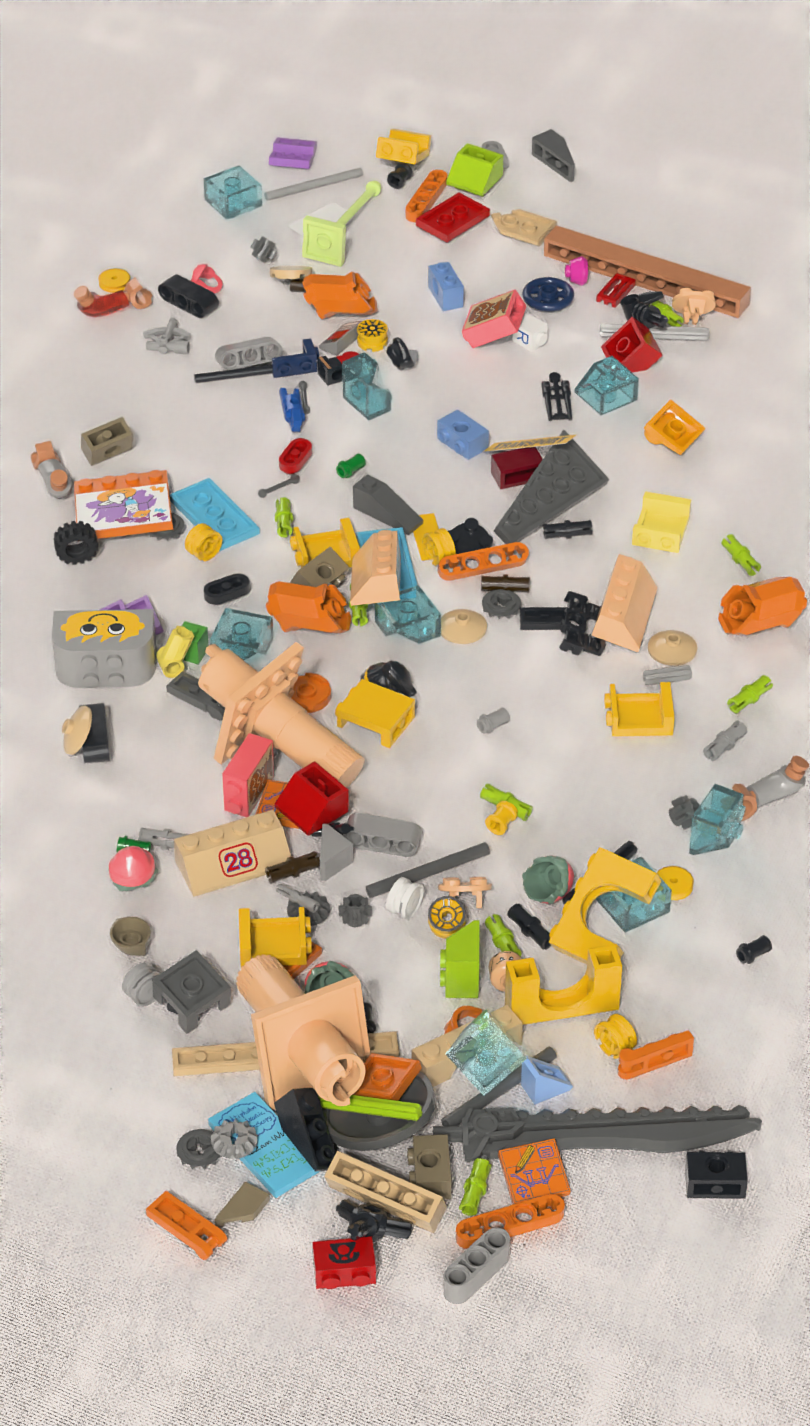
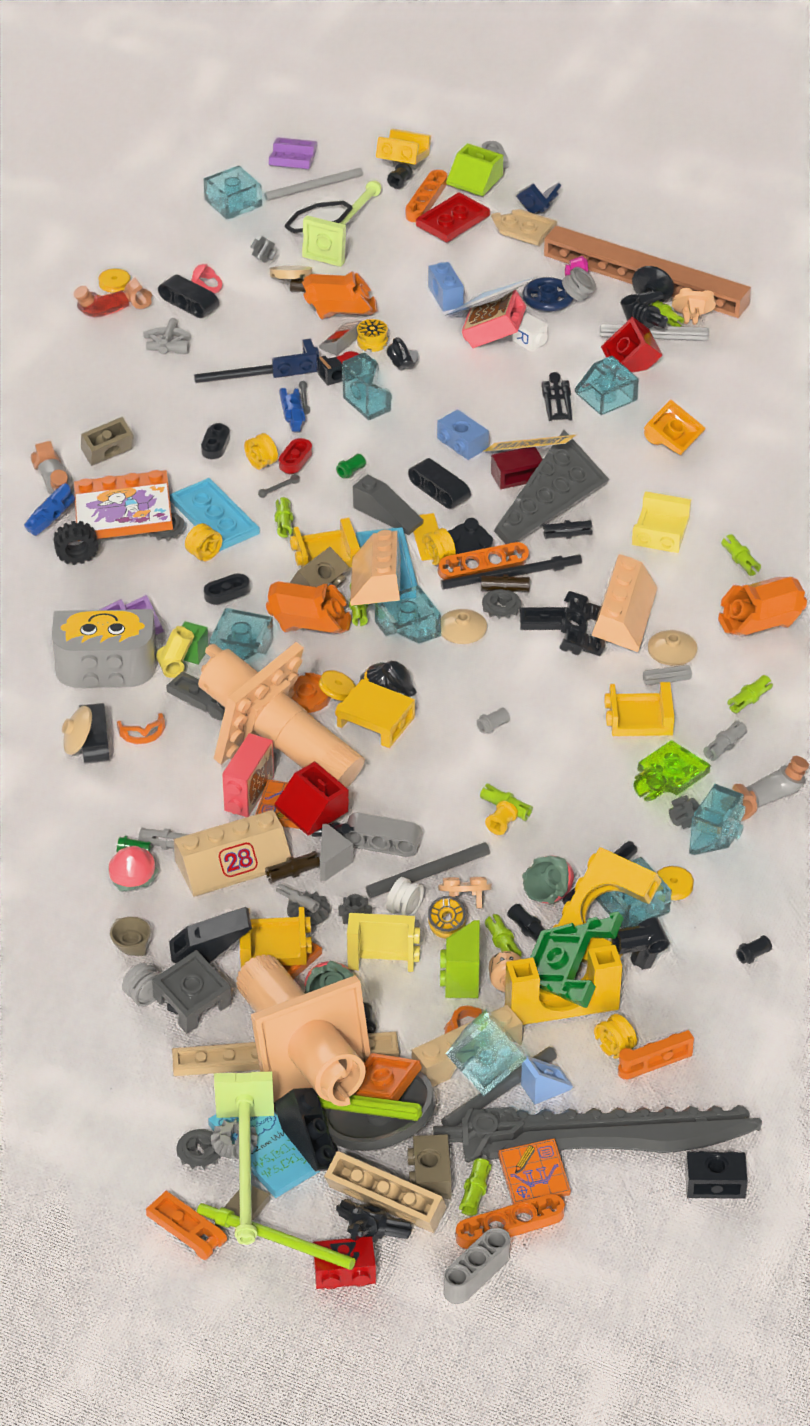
(50, 510): none -> blue hinge
(142, 740): none -> orange helmet
(211, 935): none -> black slope
(215, 441): none -> black plate
(227, 1218): none -> lime bar
(238, 353): light grey beam -> none
(244, 1097): none -> yellowish green tile
(261, 451): none -> yellow wheel
(324, 204): none -> black piece
(336, 684): none -> yellow piece
(382, 938): none -> light yellow panel
(439, 483): none -> black beam
(491, 296): none -> sticker
(536, 201): none -> dark blue bracket
(553, 151): dark grey slope -> none
(556, 563): none -> black bar
(561, 952): none -> green wing
(579, 284): none -> light grey wheel
(620, 290): red tile -> none
(643, 941): none -> black piece
(653, 279): none -> black dish
(668, 770): none -> clear neon green plate

